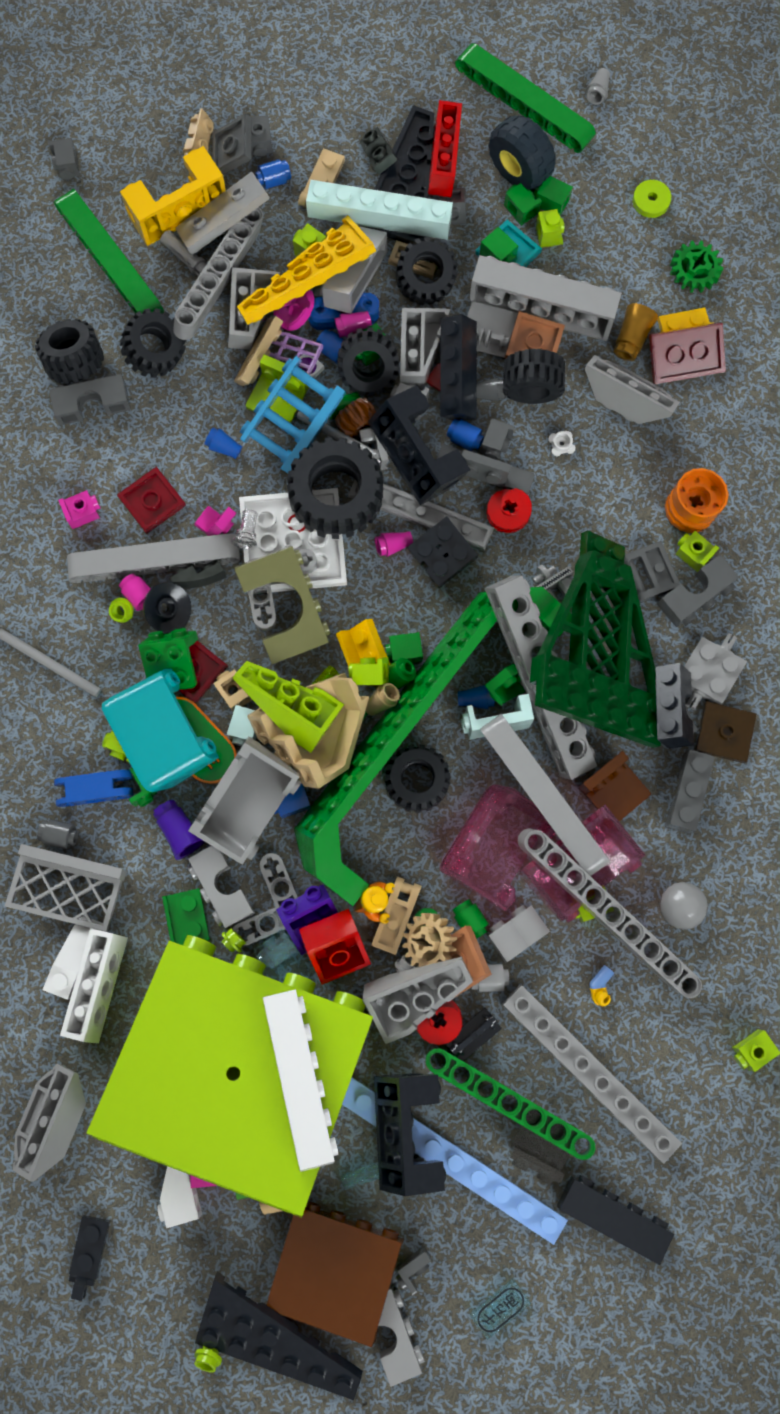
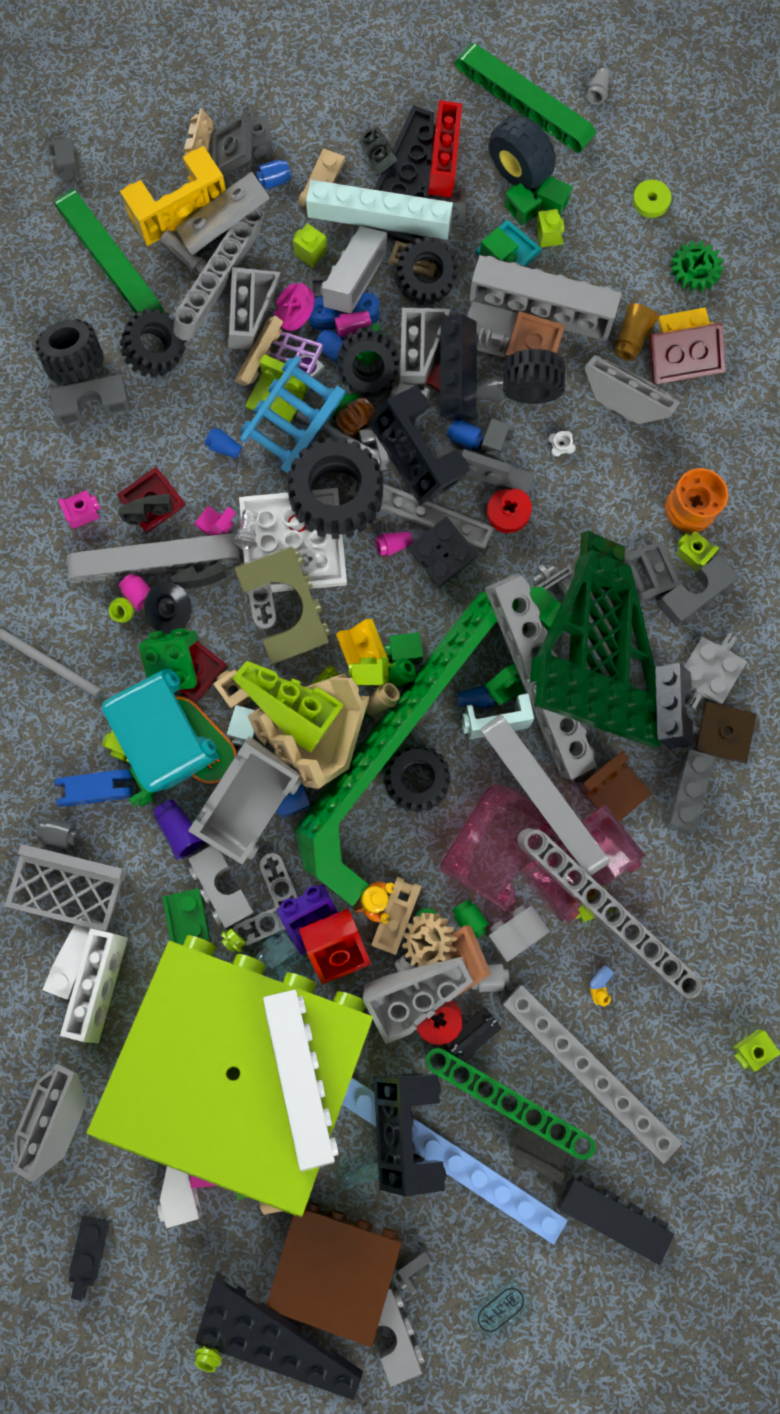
(137, 510): none -> pearl dark grey slope
(310, 269): yellow wing -> none
(683, 905): light grey piece -> none

